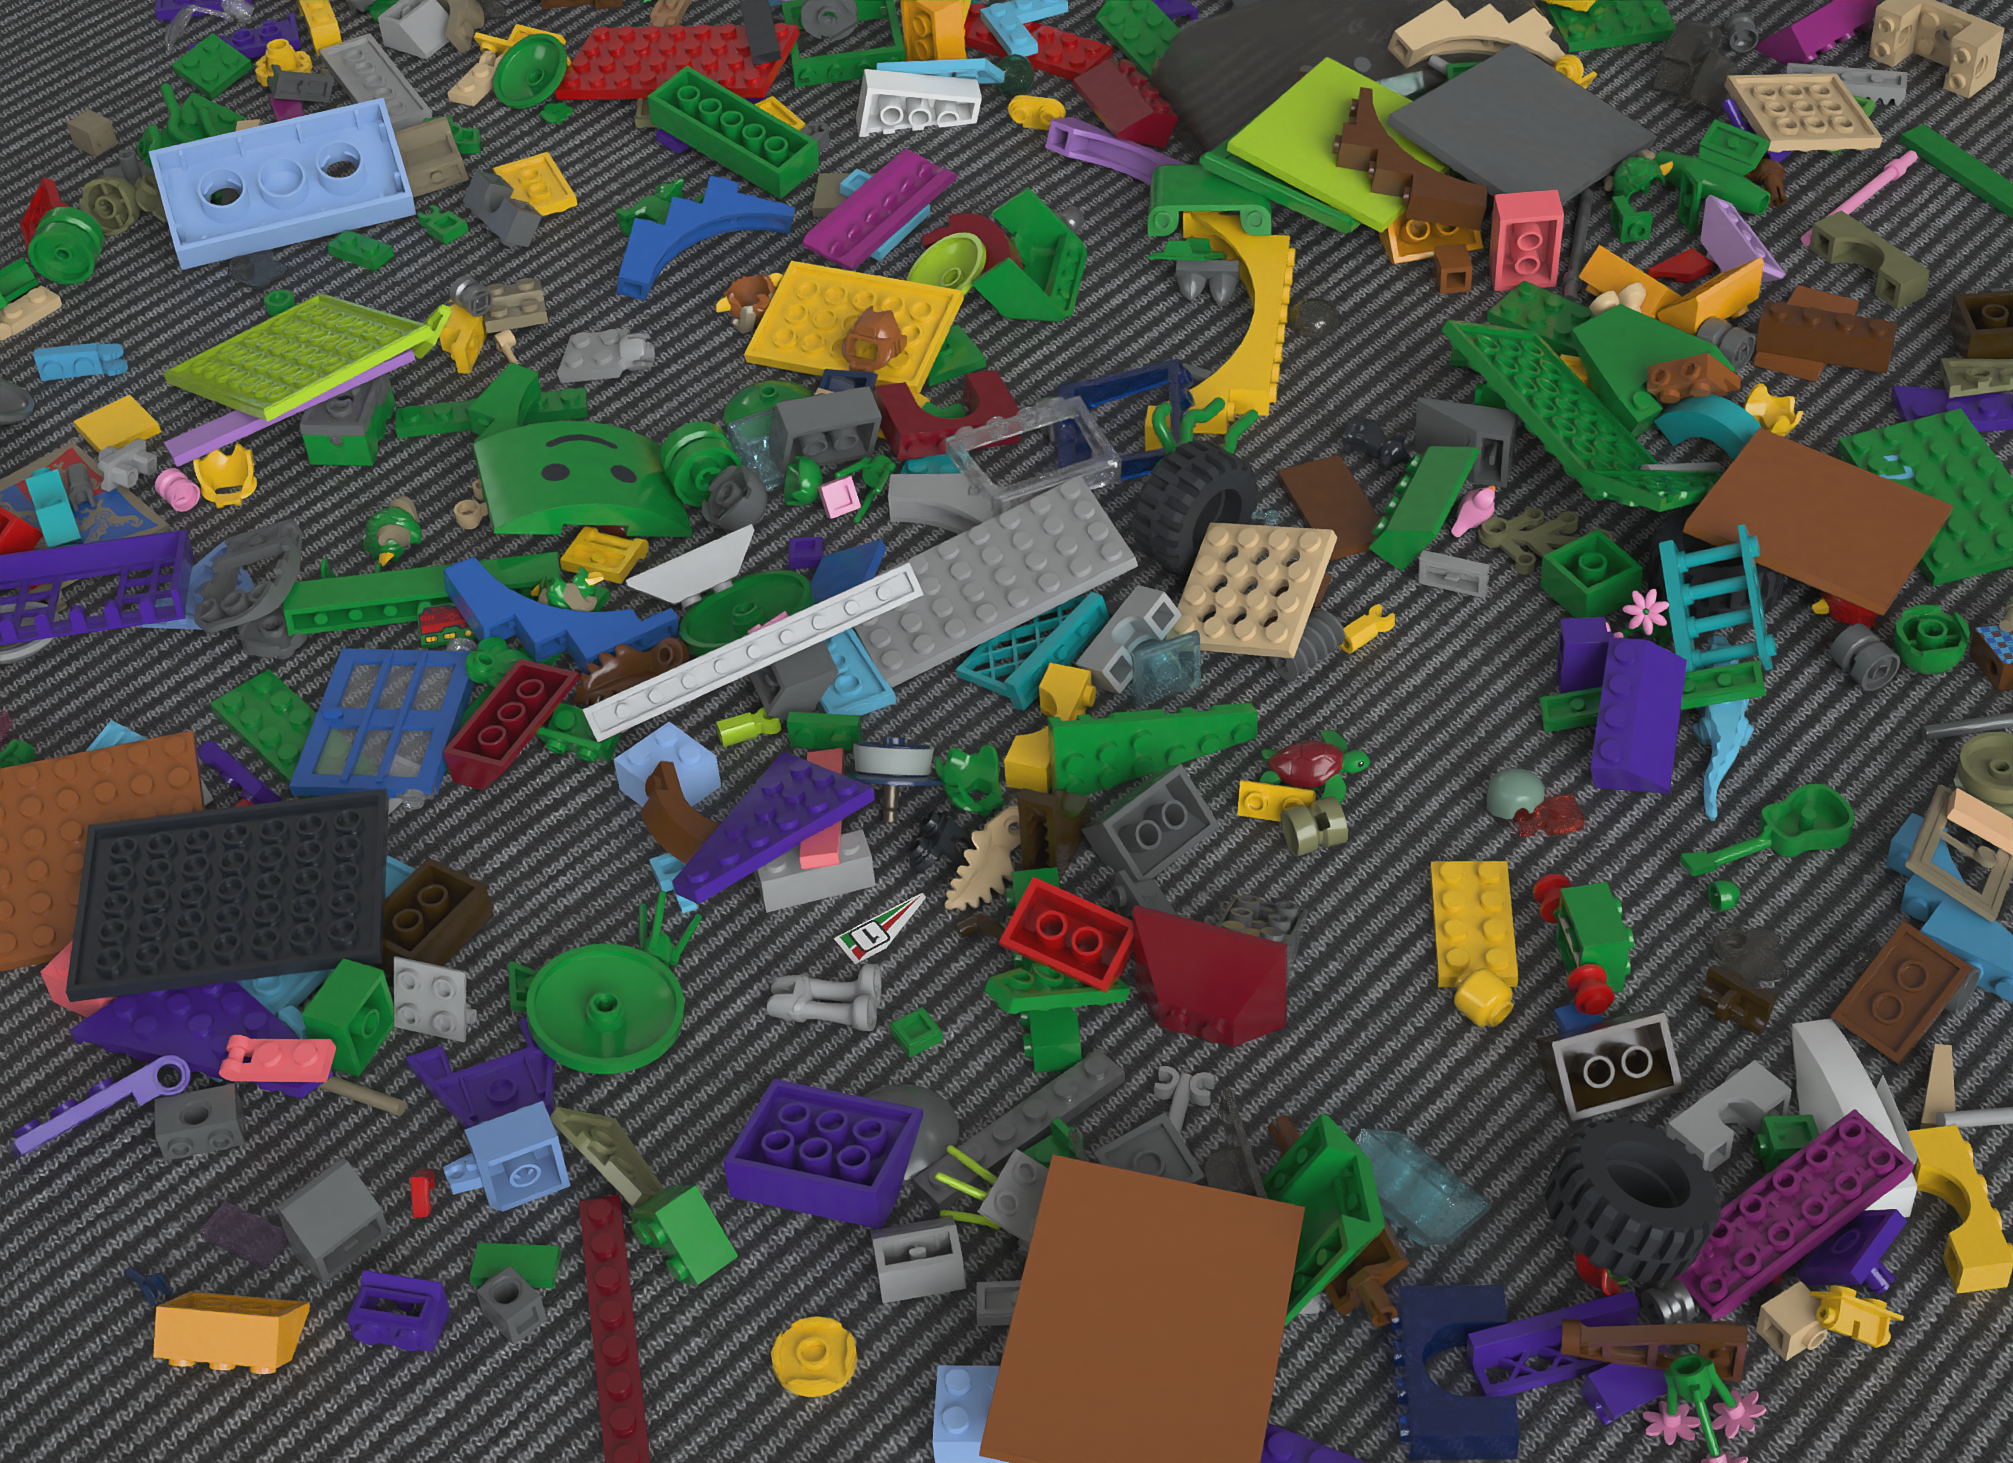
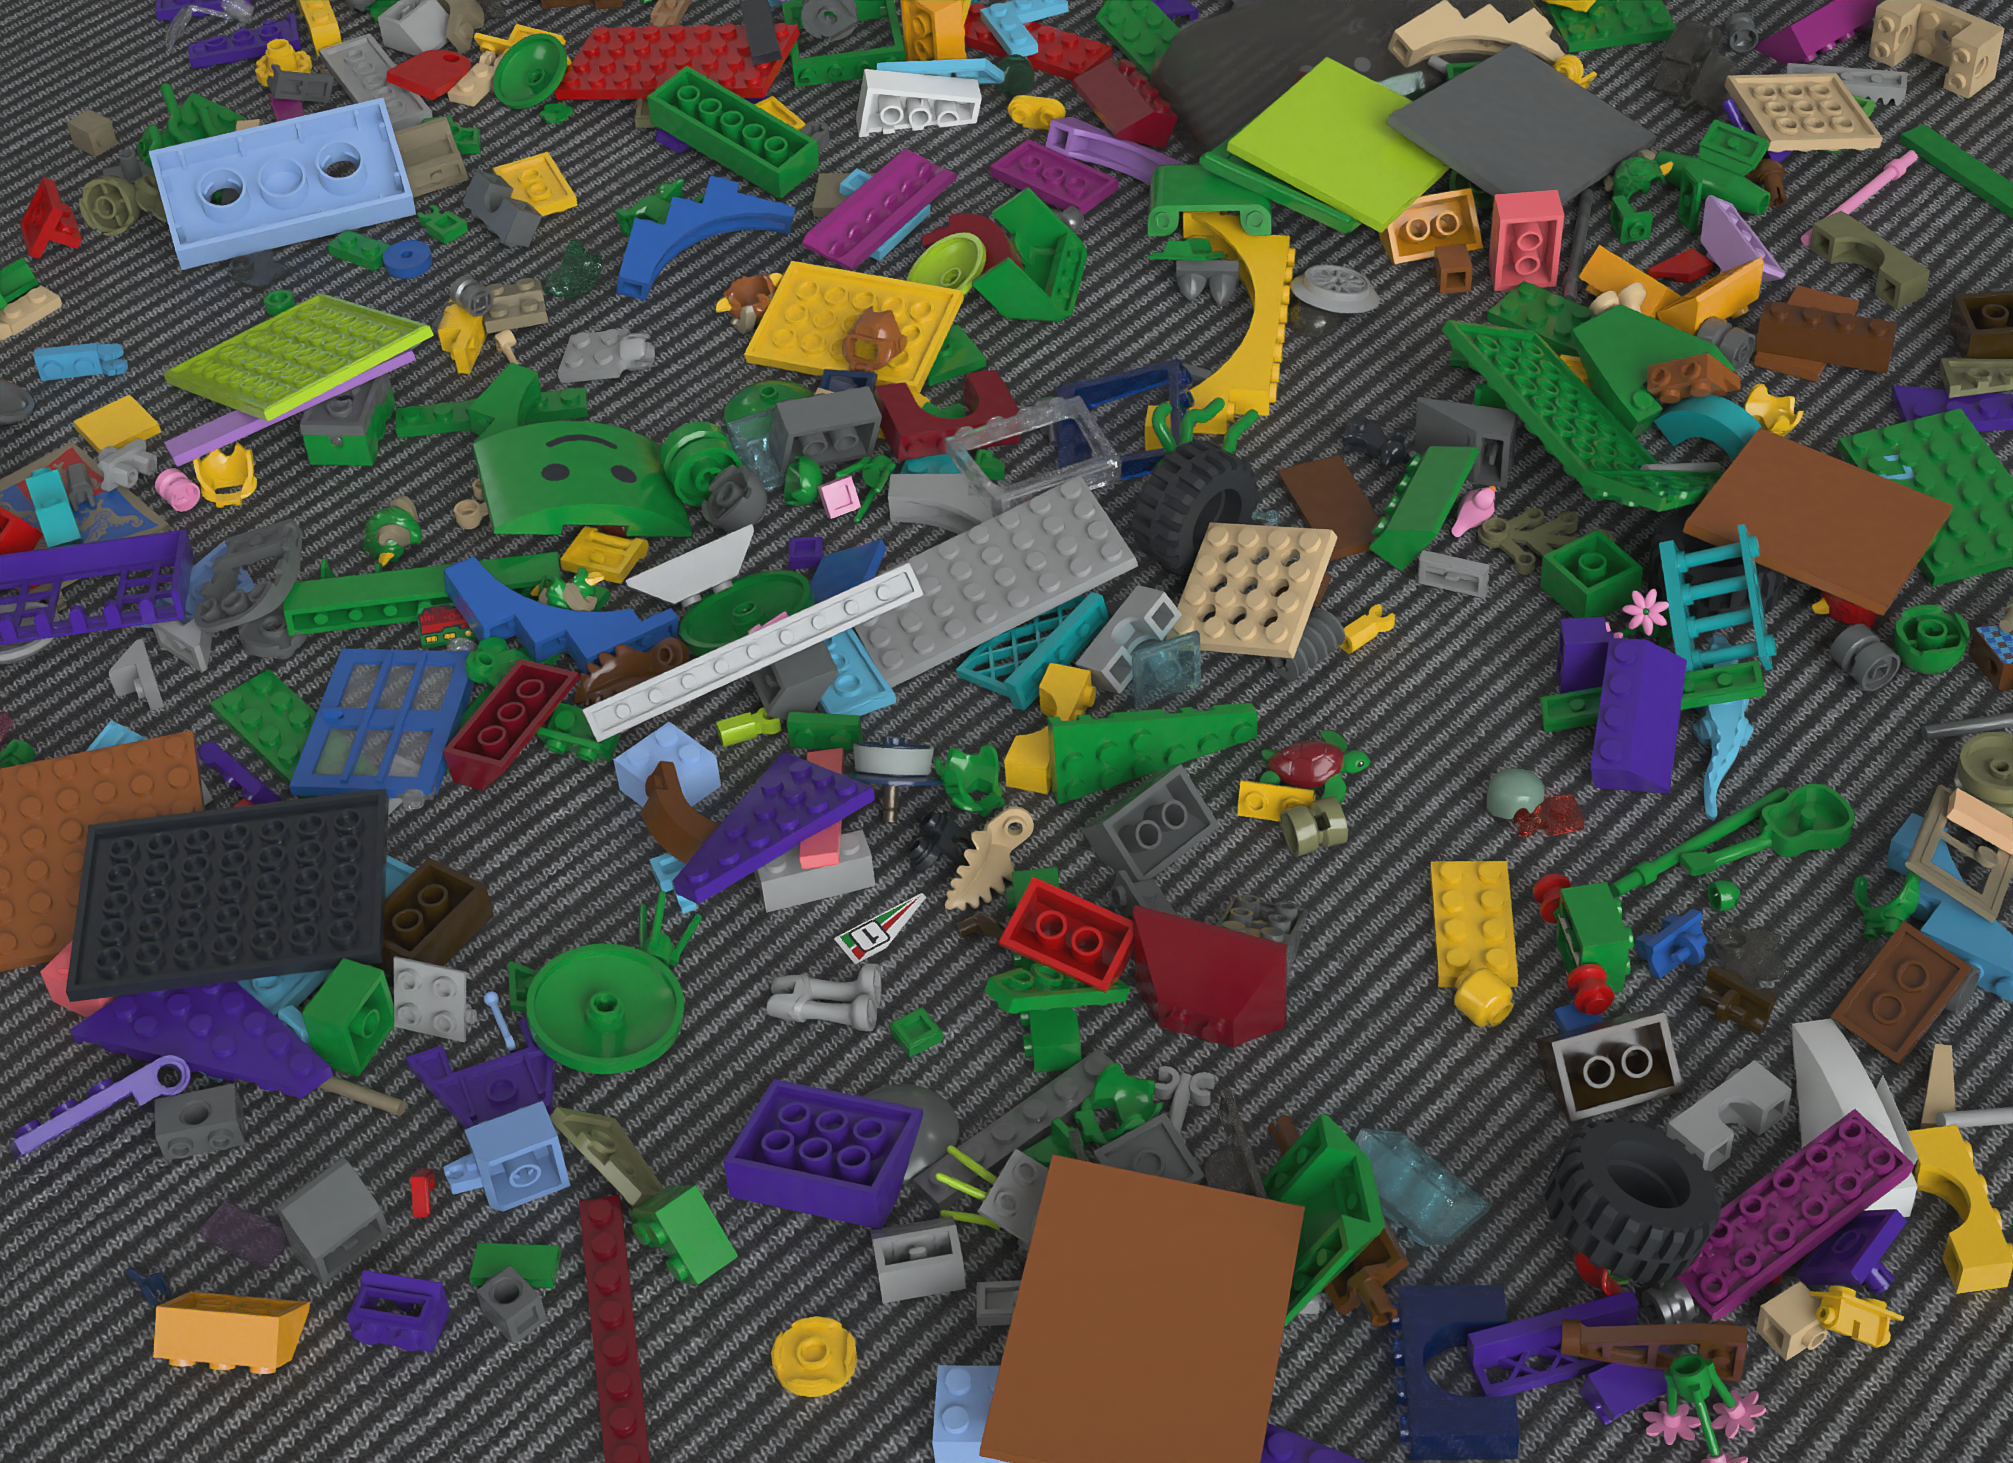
(66, 245): green wheel -> none
(135, 673): none -> light grey slope
(185, 642): none -> light grey slope
(212, 66): green plate -> none
(278, 1060): coral plate -> none
(407, 259): none -> blue piece
(430, 72): none -> red tile
(436, 322): lime tile -> none
(491, 999): none -> light blue hinge
(577, 273): none -> clear green helmet
(990, 465): none -> green tile
(1051, 828): dark brown arch -> none
(1054, 177): none -> magenta plate
(1126, 1095): none -> green helmet
(1335, 289): none -> light grey piece
(1394, 172): reddish brown arch -> none
(1647, 872): none -> green bar
(1678, 942): none -> blue hips
(1782, 1138): green bracket -> none
(1887, 918): none -> green helmet

